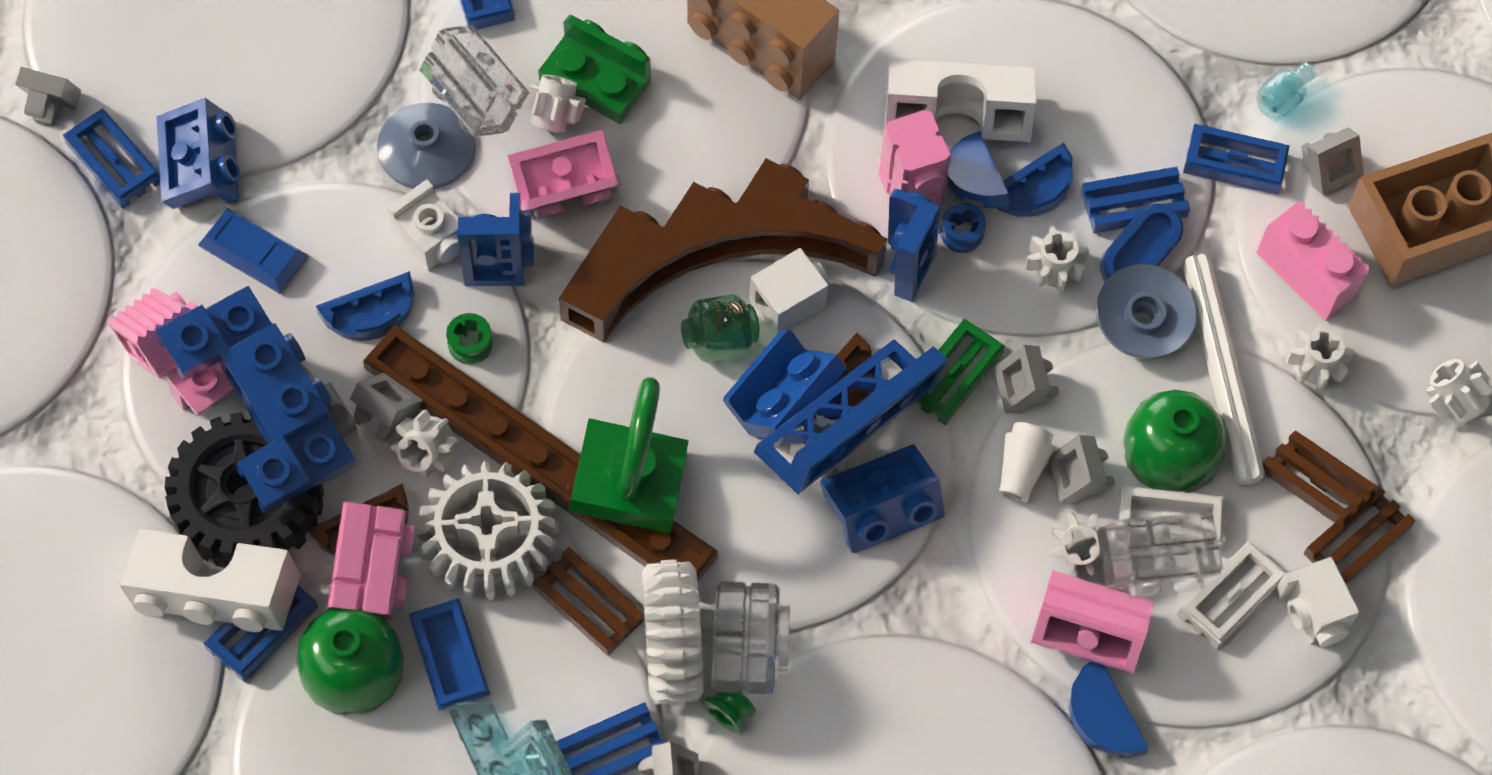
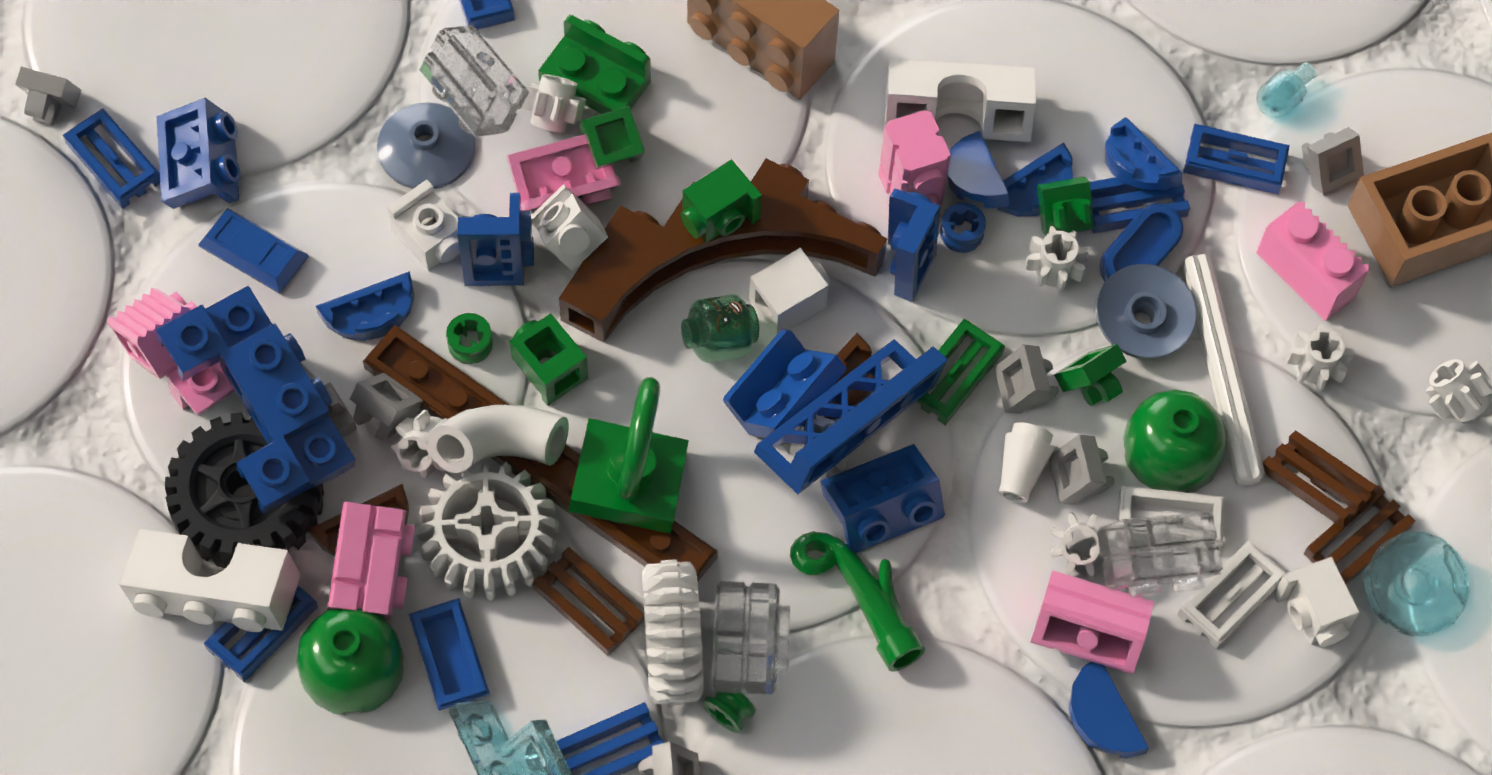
(498, 432): none -> white cylinder
(543, 340): none -> green brick
(568, 227): none -> white brick
(612, 137): none -> green panel
(720, 203): none -> green brick
(877, 599): none -> green plant
(1066, 205): none -> green tile
(1094, 374): none -> green tile
(1137, 160): none -> blue tile
(1417, 583): none -> clear light blue tile

